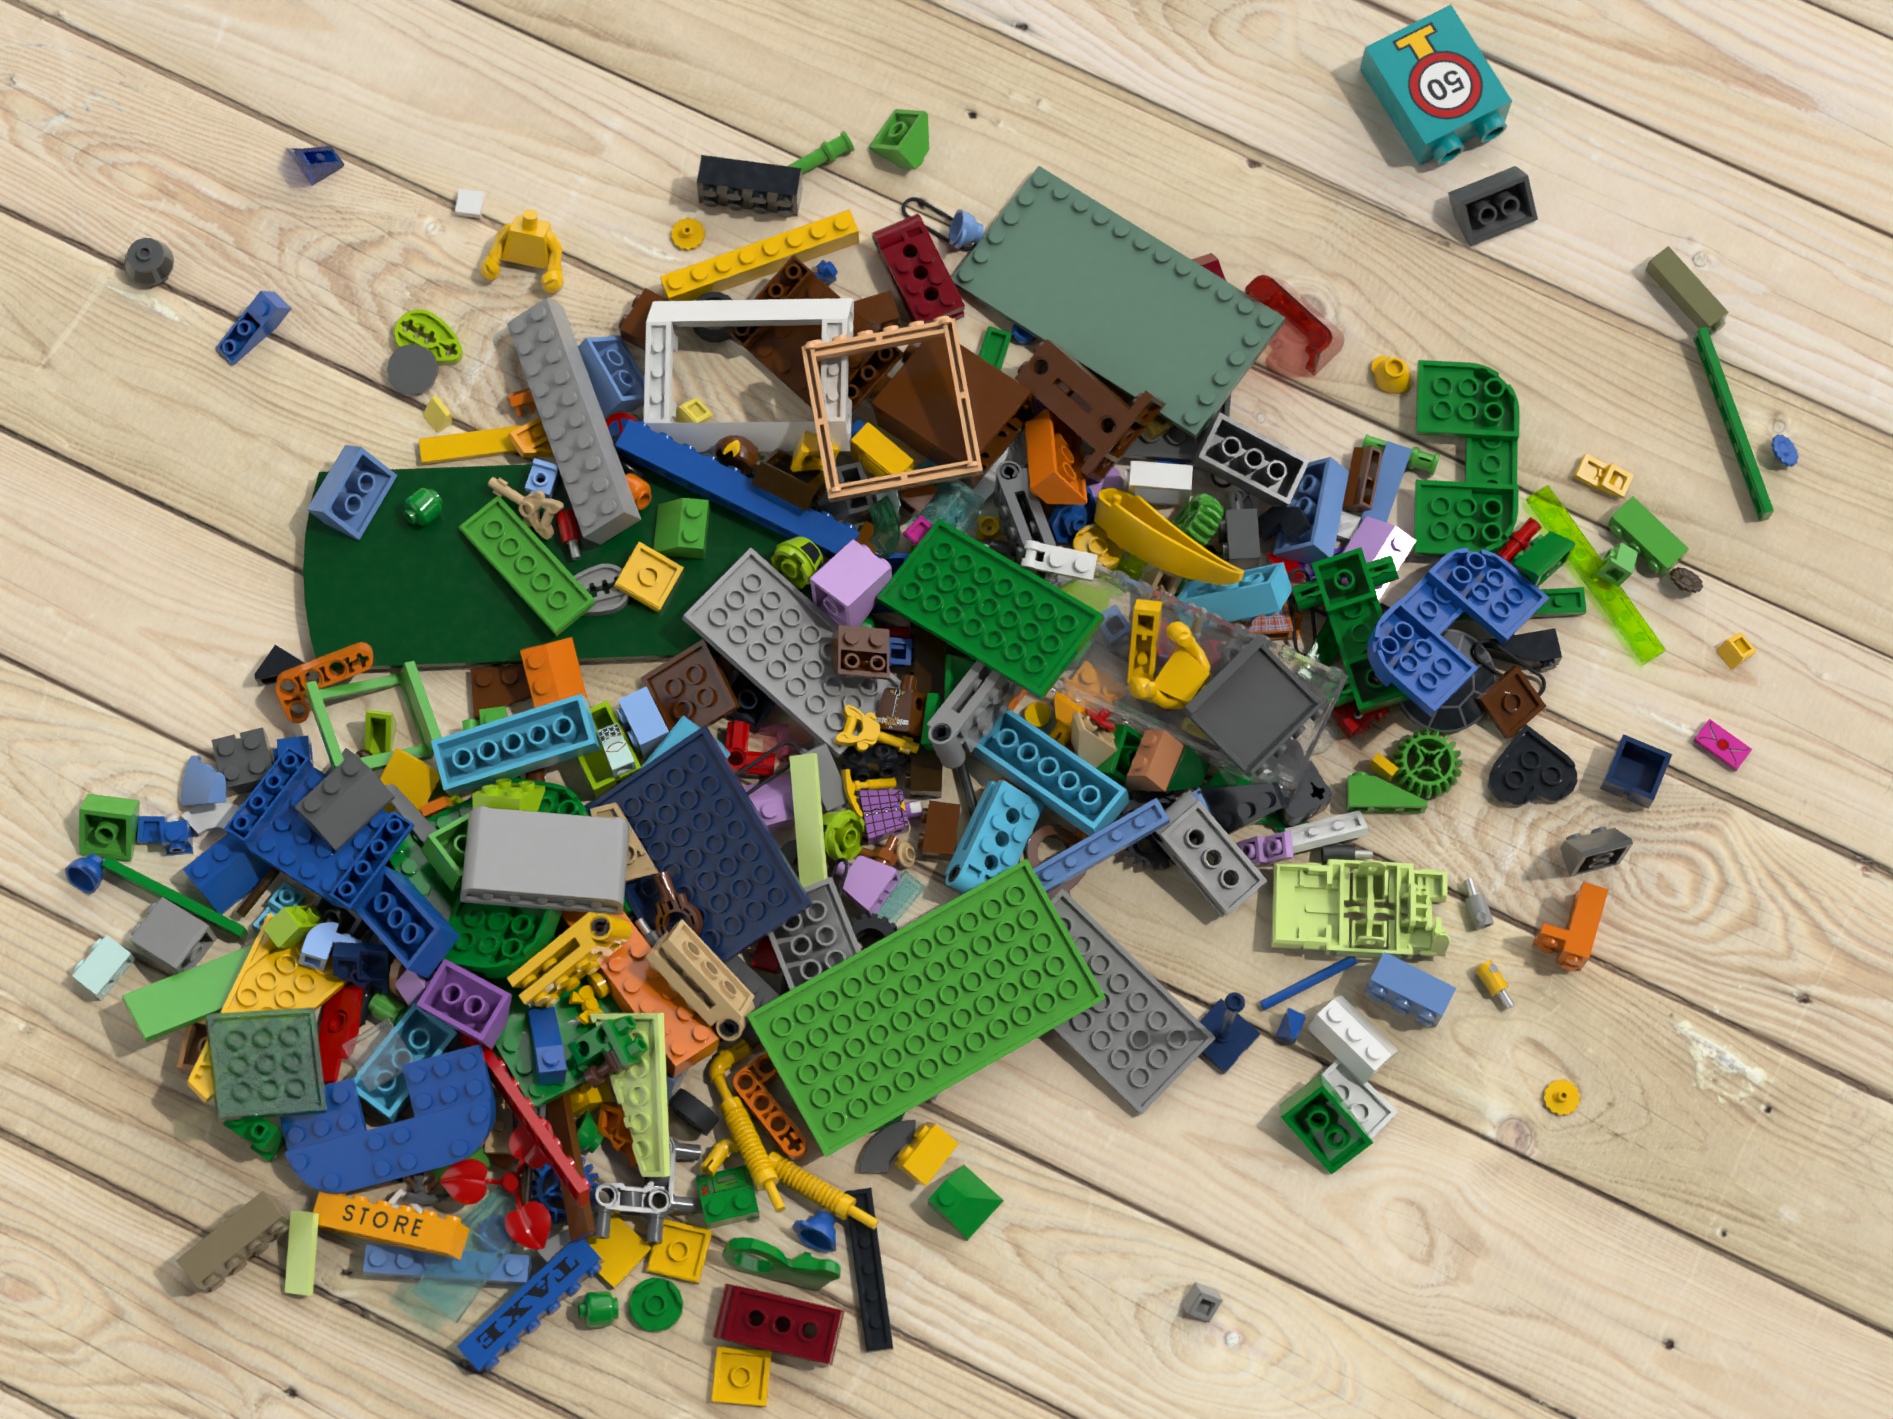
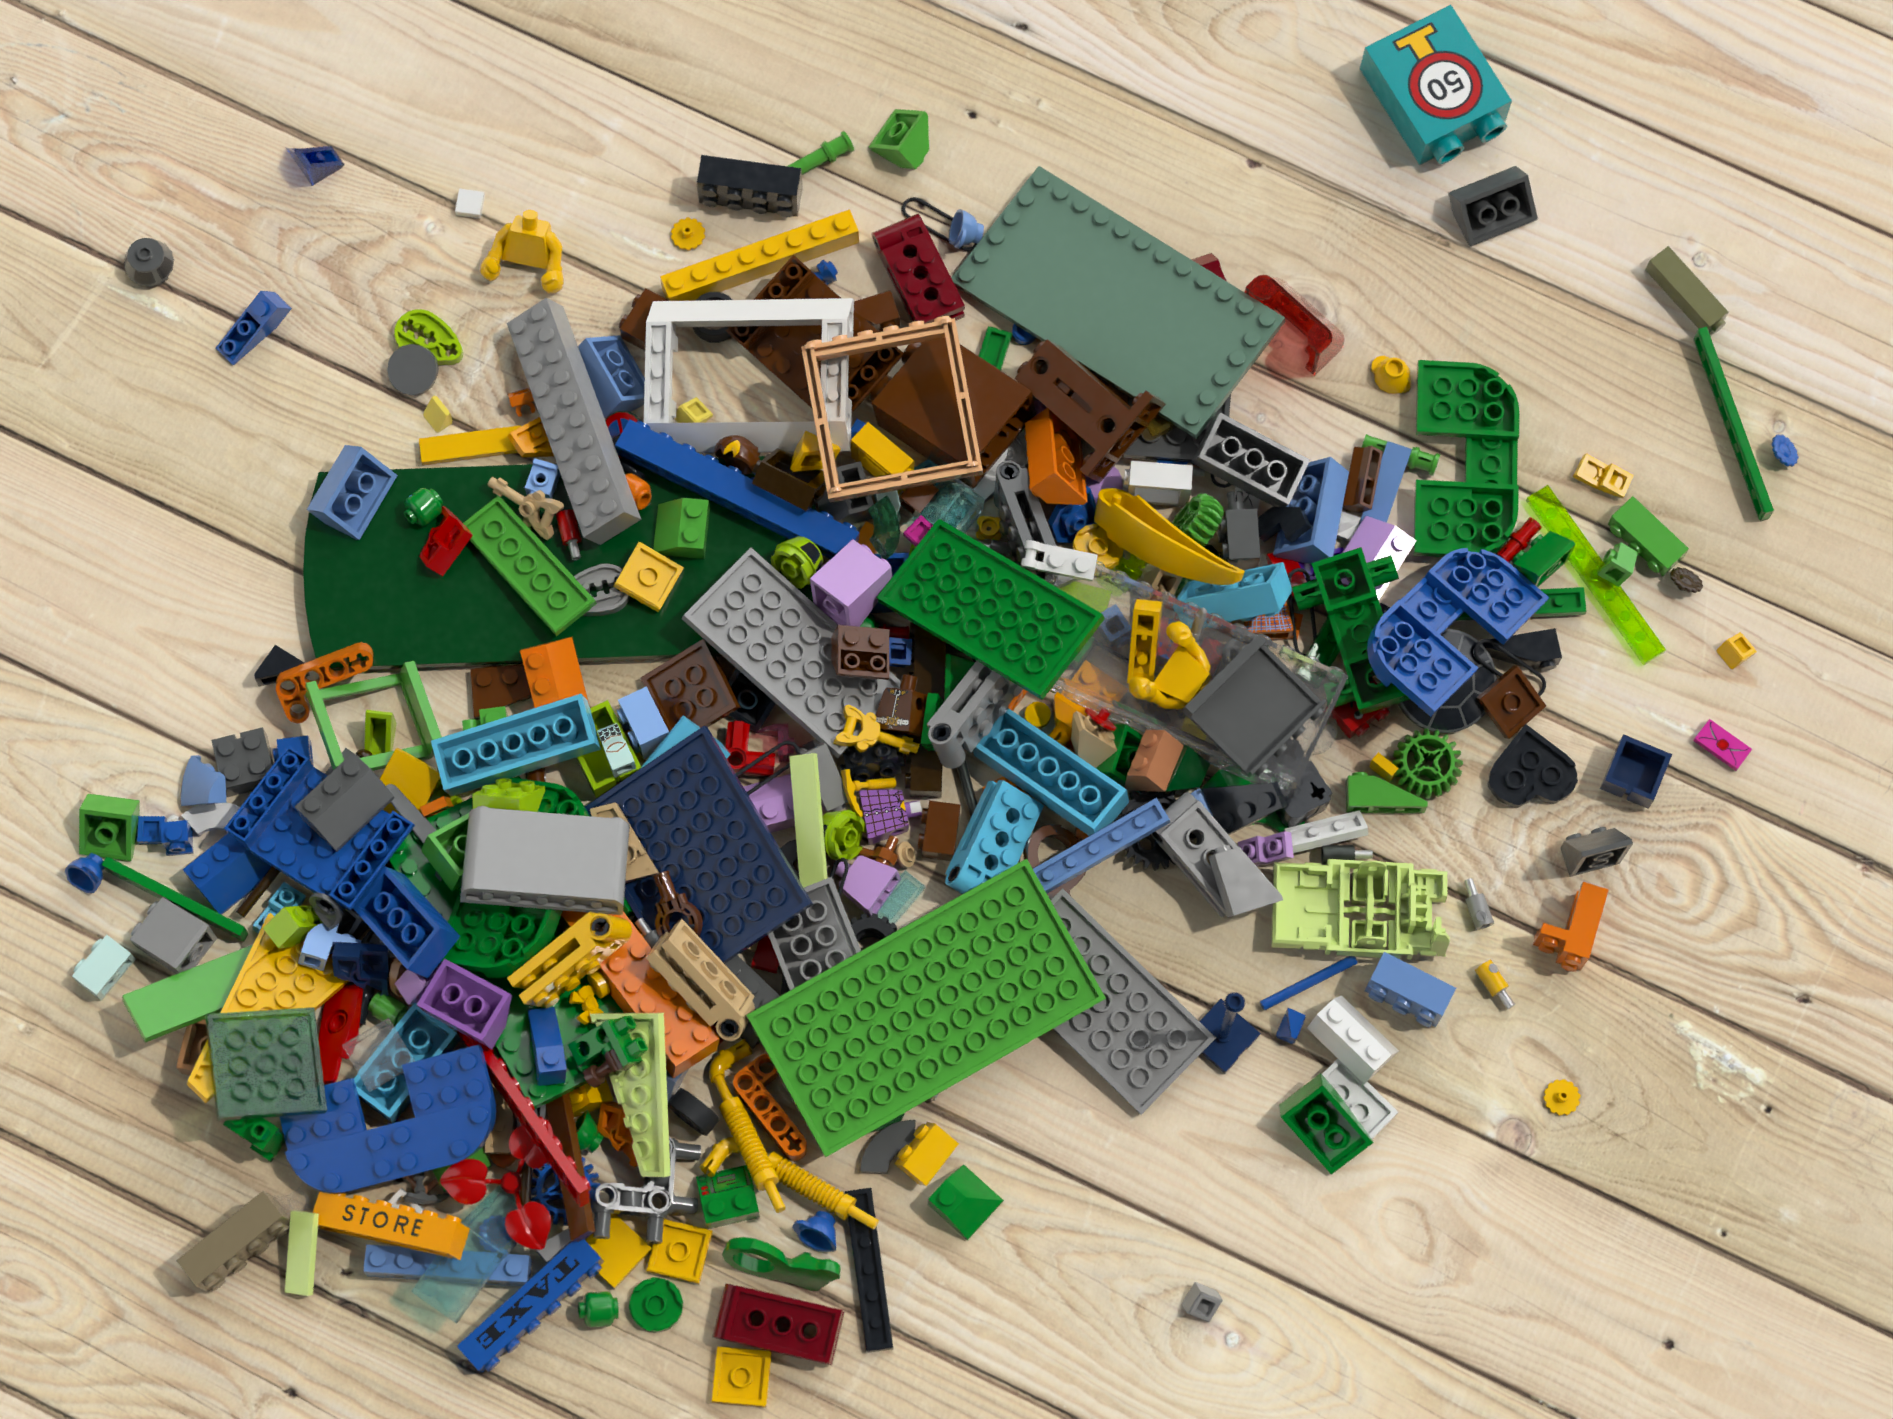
(329, 918): none -> dark grey piece
(445, 543): none -> red slope
(1241, 882): none -> light grey slope

